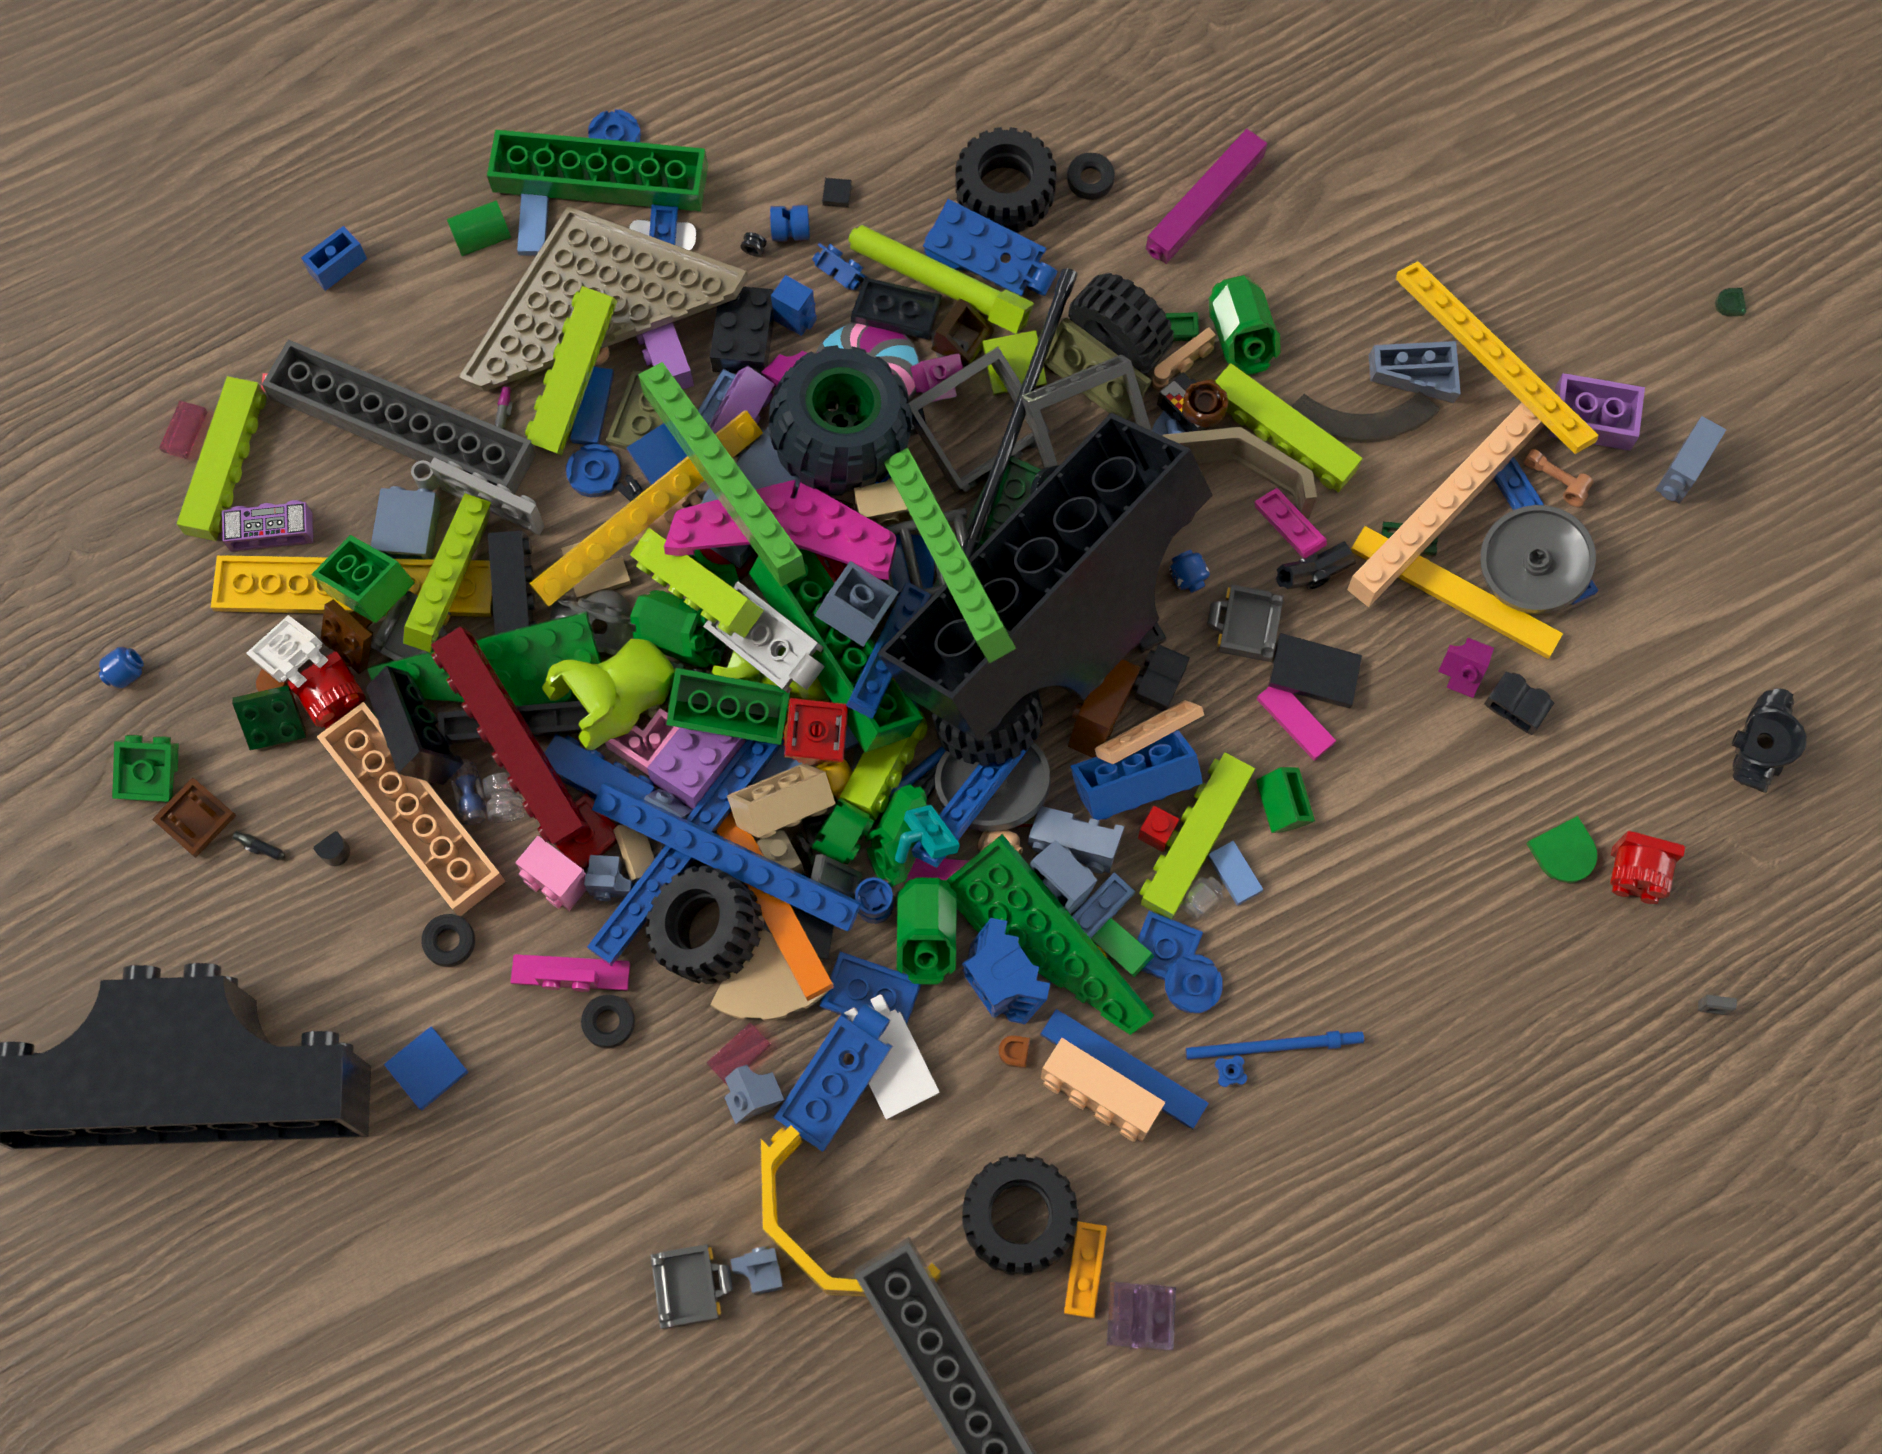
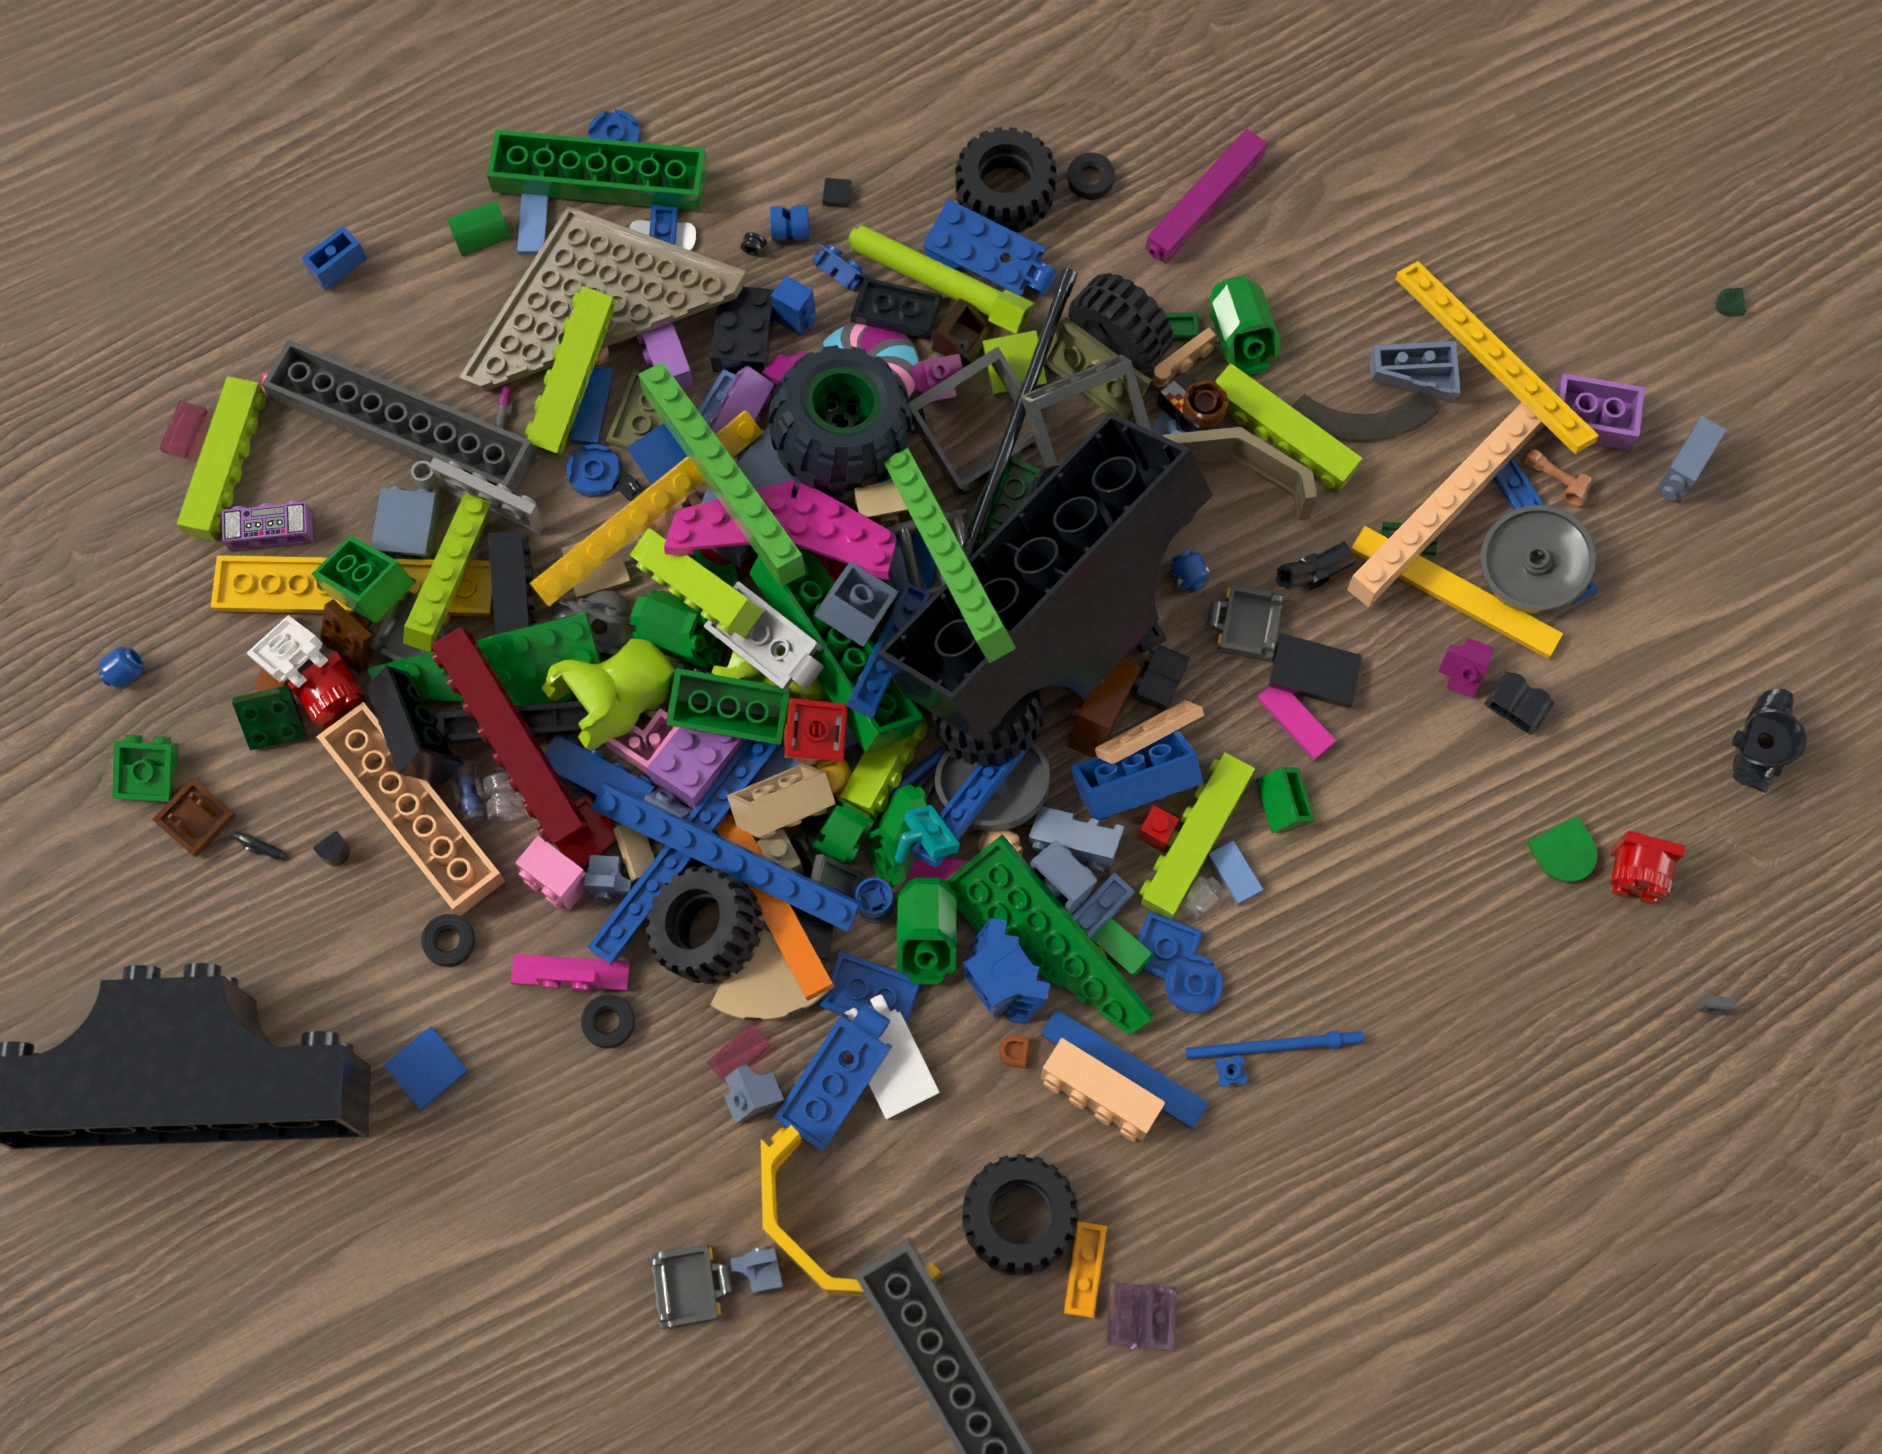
(1290, 523): dark pink tile -> none

